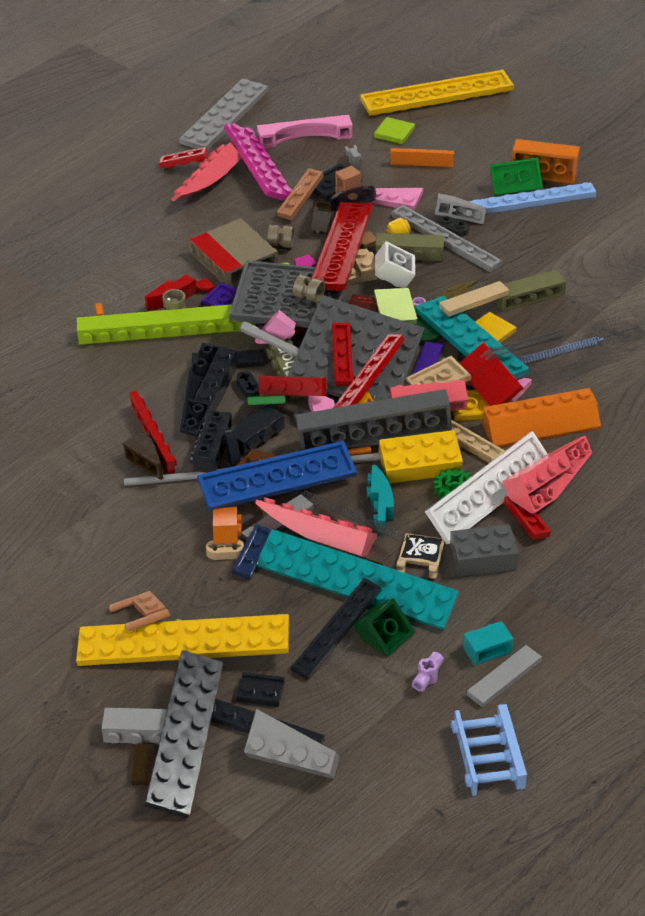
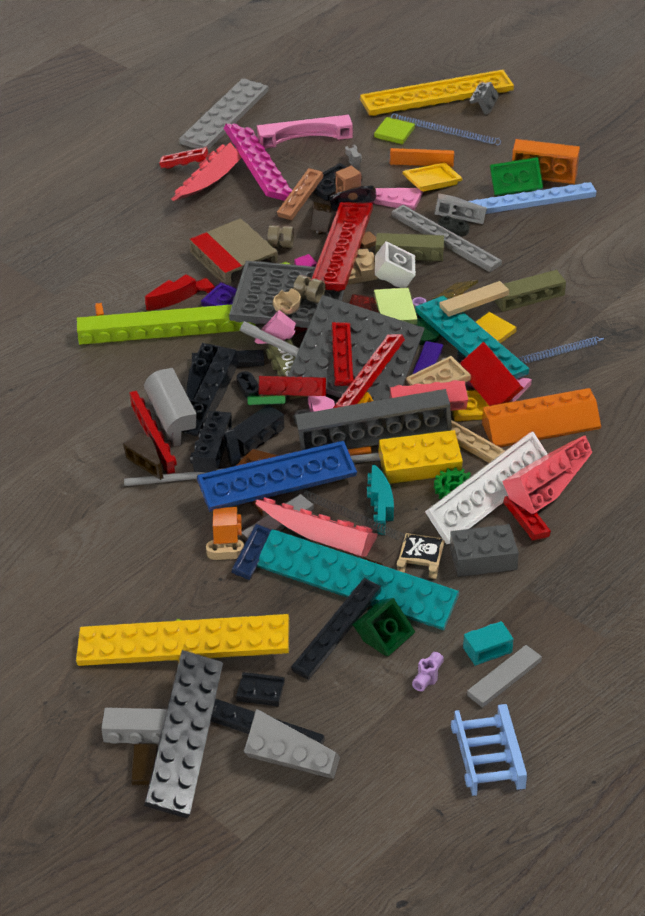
(147, 605): nougat plate -> none
(170, 404): none -> light grey brick
(174, 299): dark tan wheel -> none
(287, 302): none -> tan hair
(398, 226): yellow head -> none
(432, 177): none -> yellow piece
(448, 129): none -> light blue piece
(486, 96): none -> dark grey bracket
(524, 341): dark grey piece -> none

